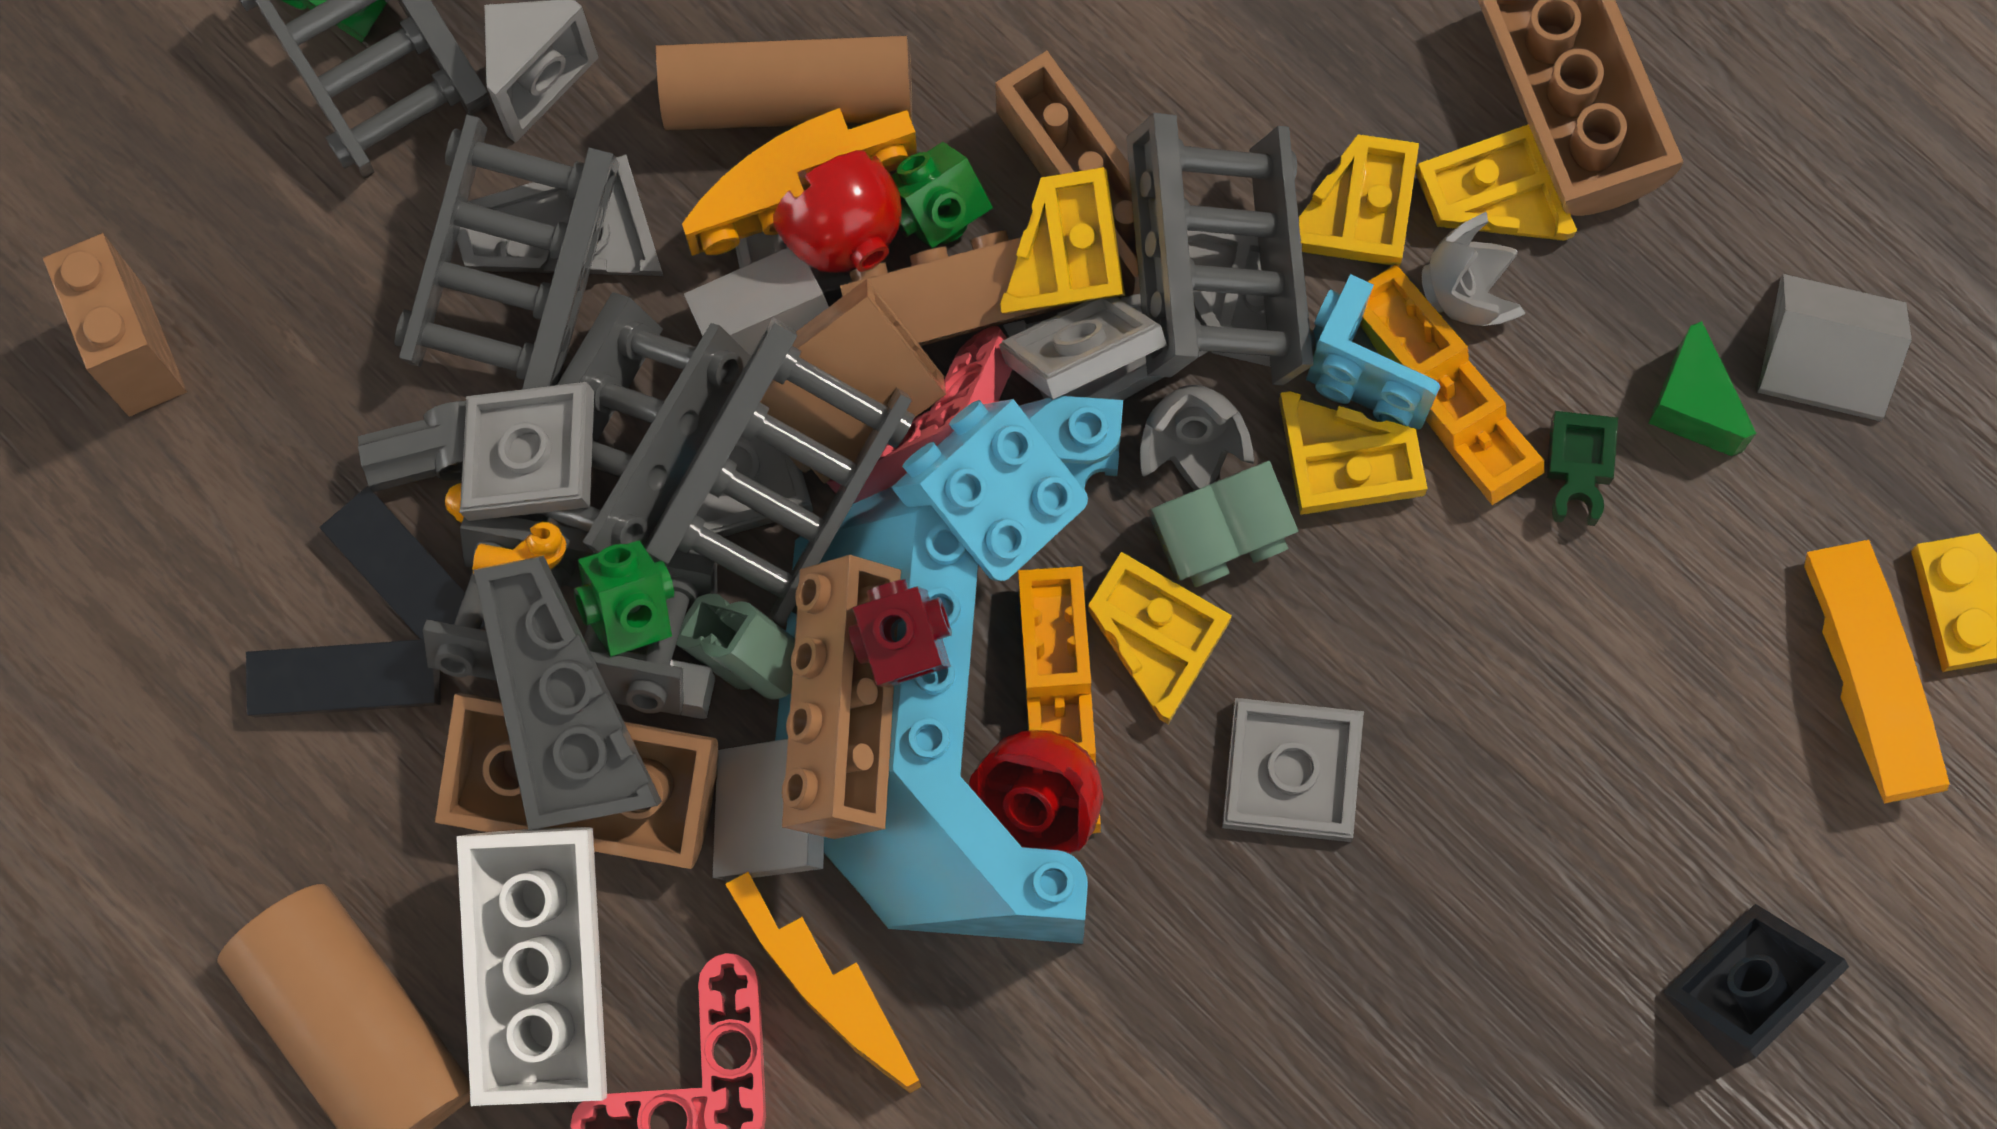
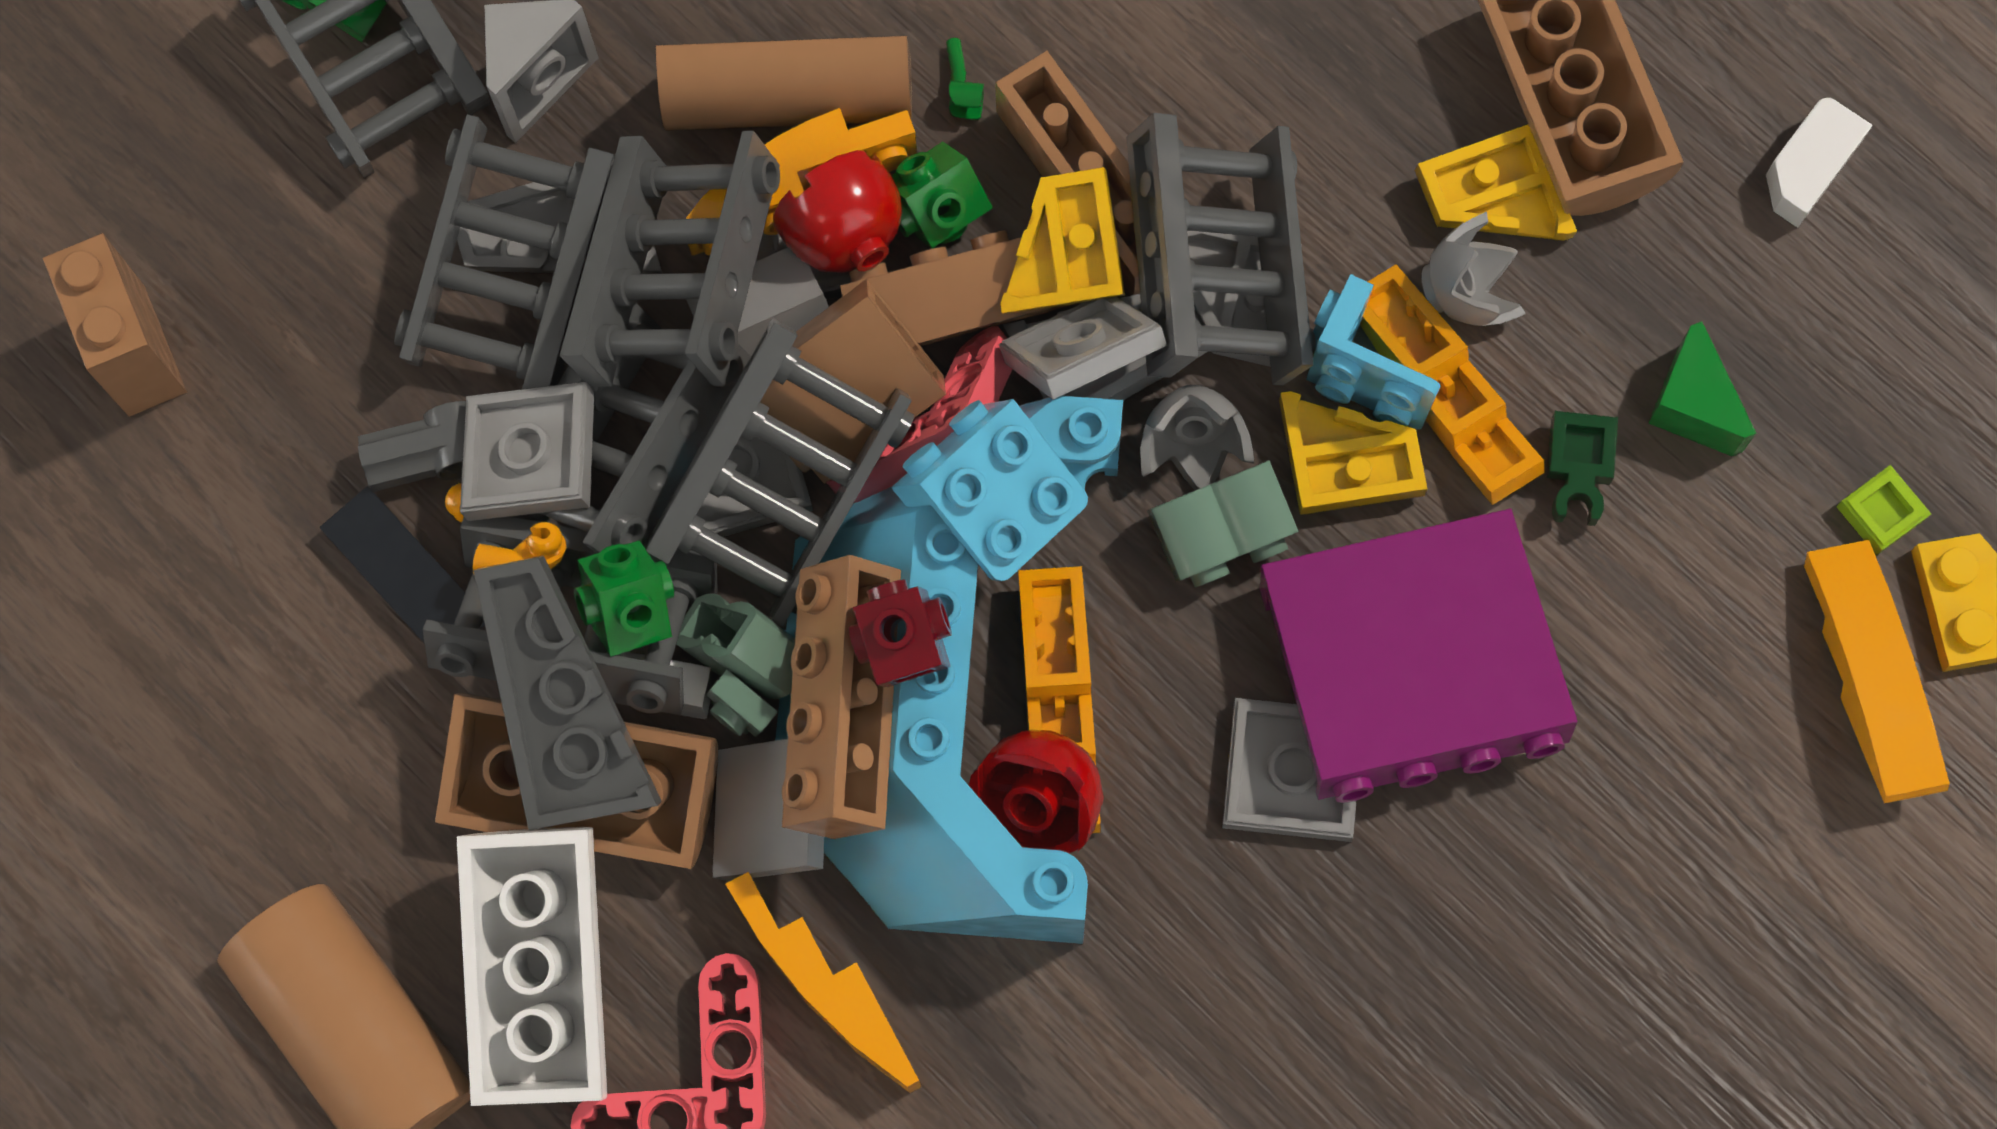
(340, 679): black tile -> none
(629, 229): none -> dark grey fence
(739, 706): none -> sand green plate
(964, 96): none -> green hand
(1156, 631): yellow wing -> none
(1363, 203): yellow wing -> none
(1418, 655): none -> magenta panel
(1753, 984): black slope -> none
(1813, 158): none -> white piece
(1835, 347): light grey slope -> none
(1883, 510): none -> lime tile

